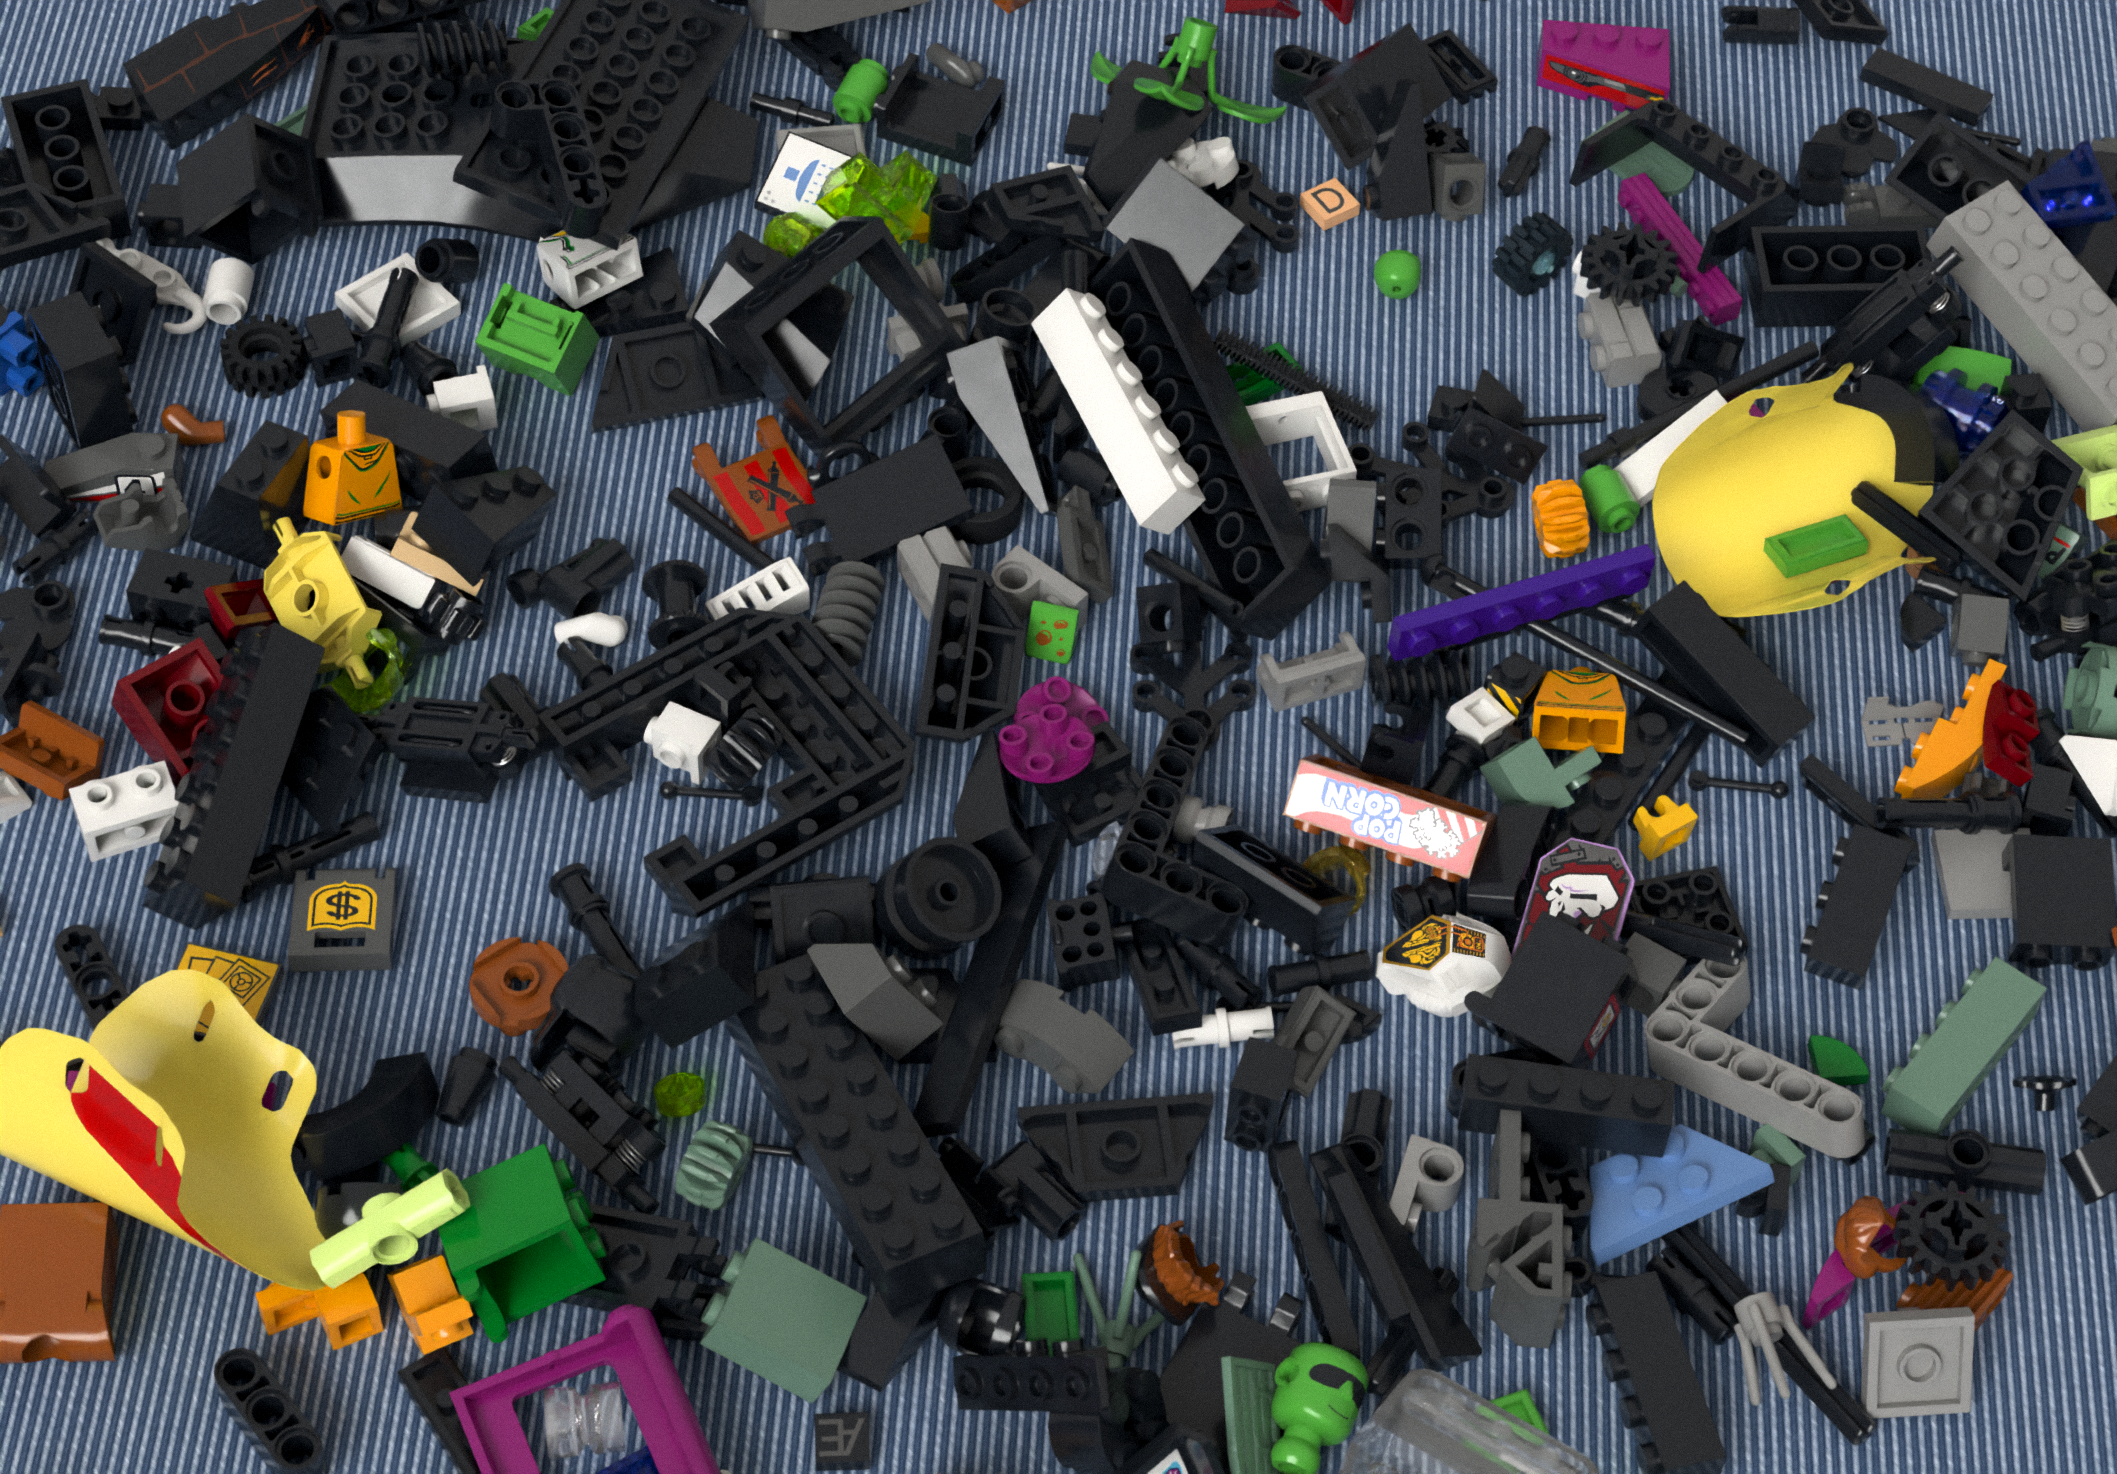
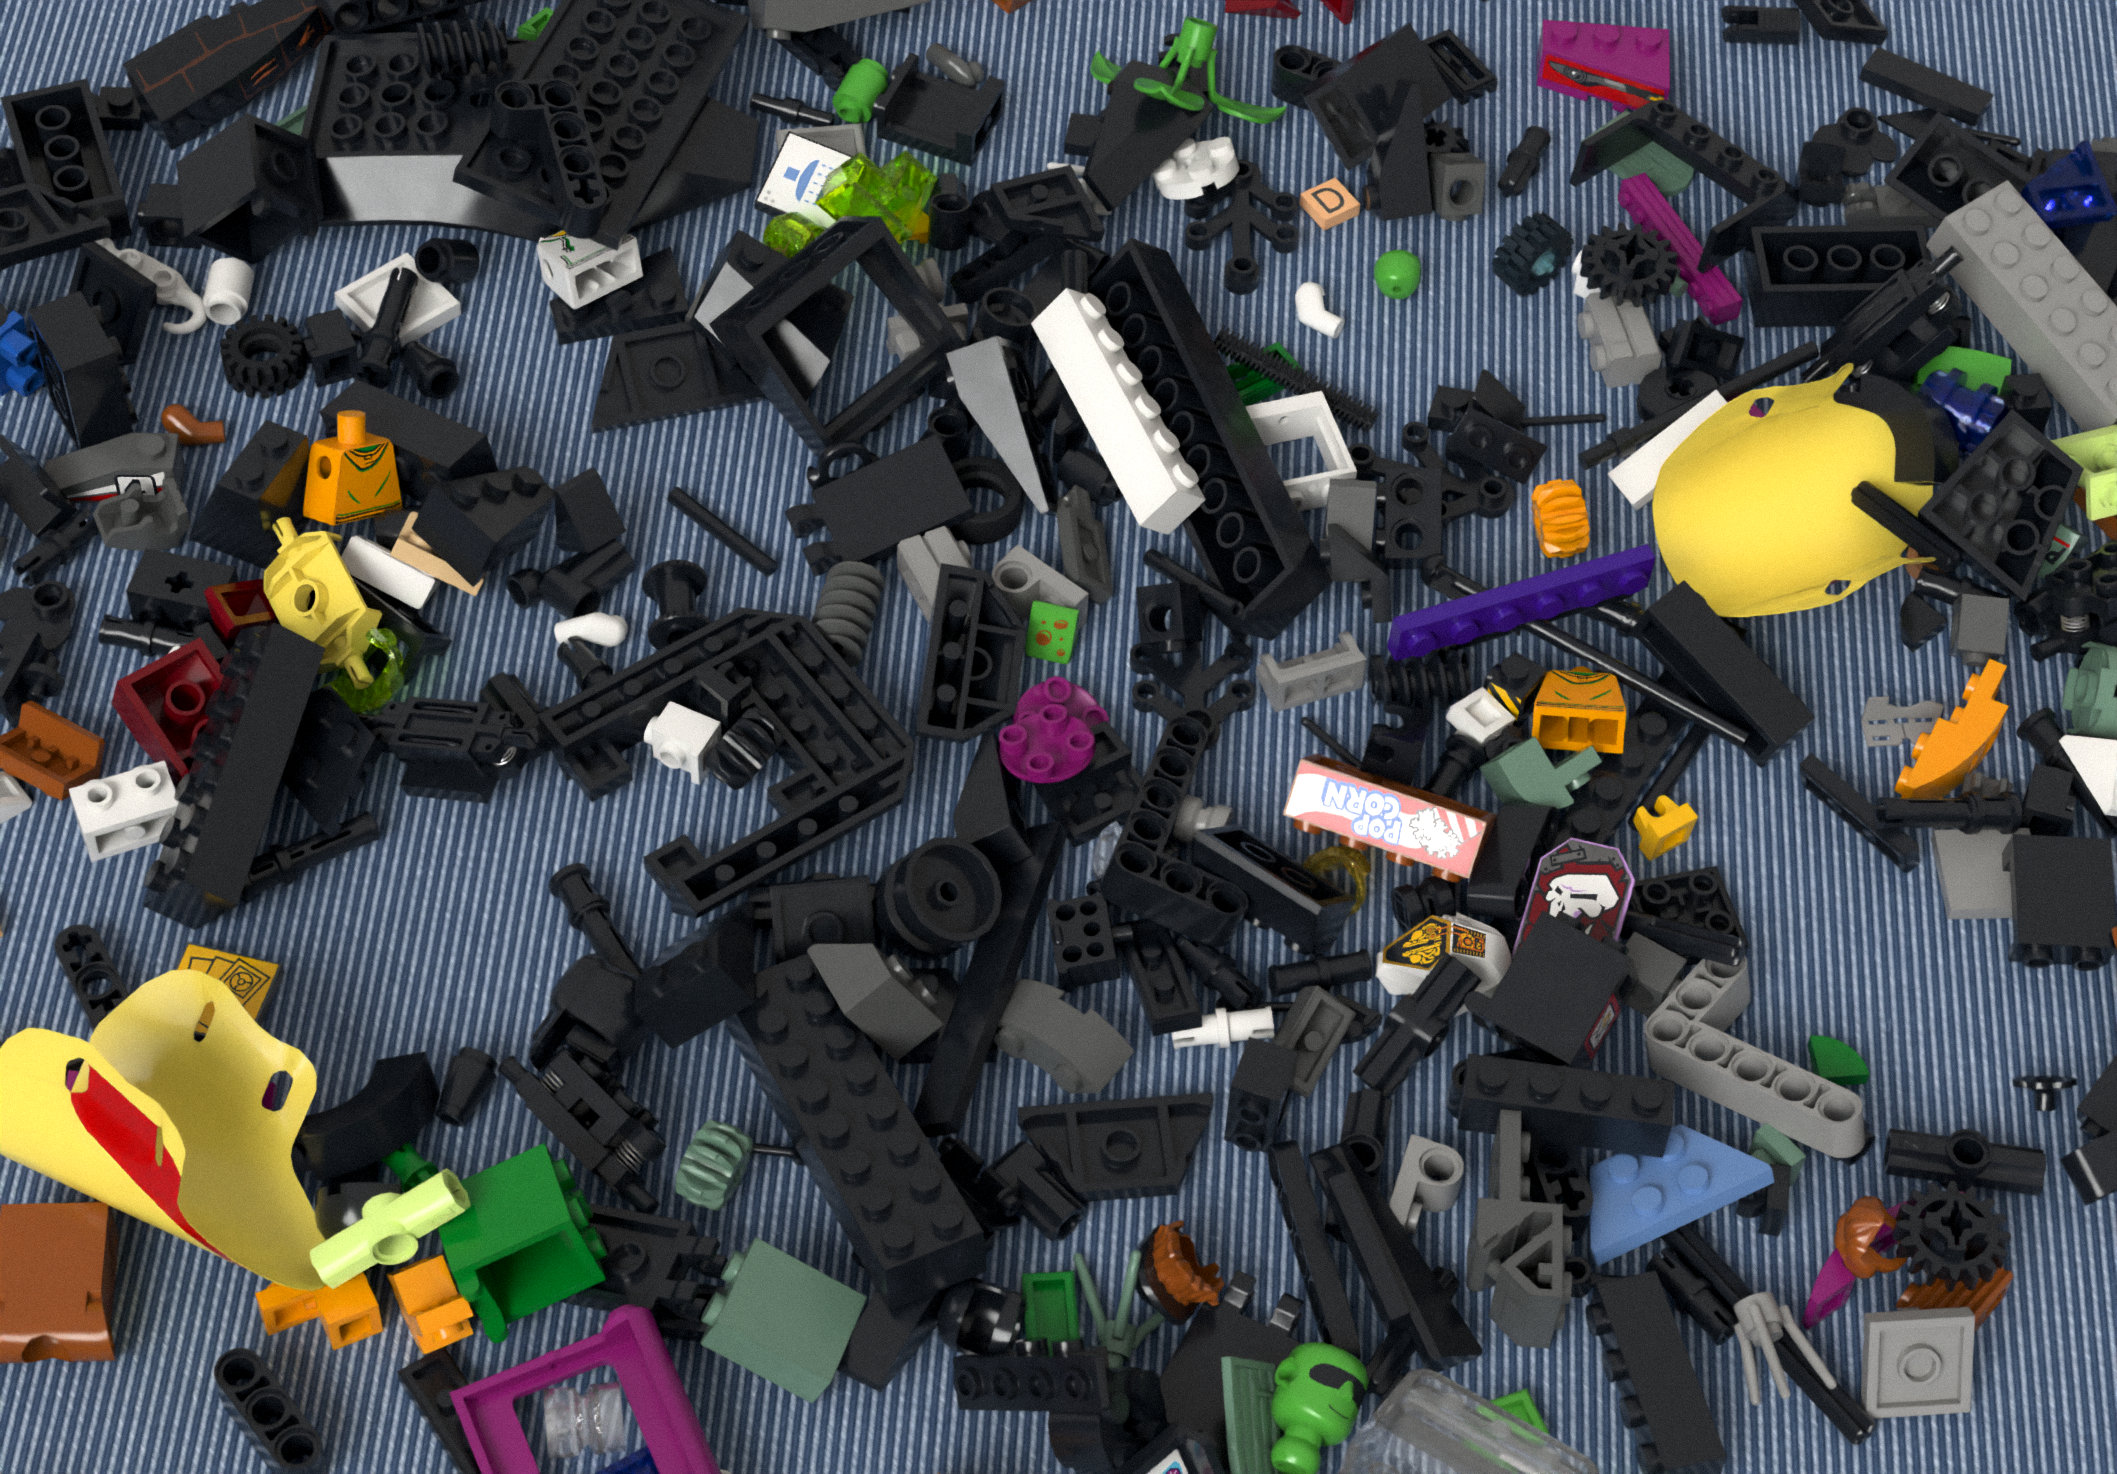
(343, 906): dark grey container -> none
(456, 616): black gear -> none
(465, 400): white brick -> none
(491, 983): dark orange plate -> none
(536, 341): bright green piece -> none
(585, 514): none -> black slope
(680, 1094): clear neon green tile -> none
(749, 795): black hinge -> none
(757, 487): flag -> none
(767, 581): white slope -> none
(842, 1441): black tile -> none
(1186, 221): slope -> none
(1313, 313): none -> white arm
(1417, 1025): none -> black piece
(1609, 499): bright green brick -> none
(1699, 781): black hinge -> none
(1815, 546): bright green tile -> none
(1854, 906): black wedge -> none
(1962, 1049): sand green brick -> none
(2007, 729): dark red slope -> none

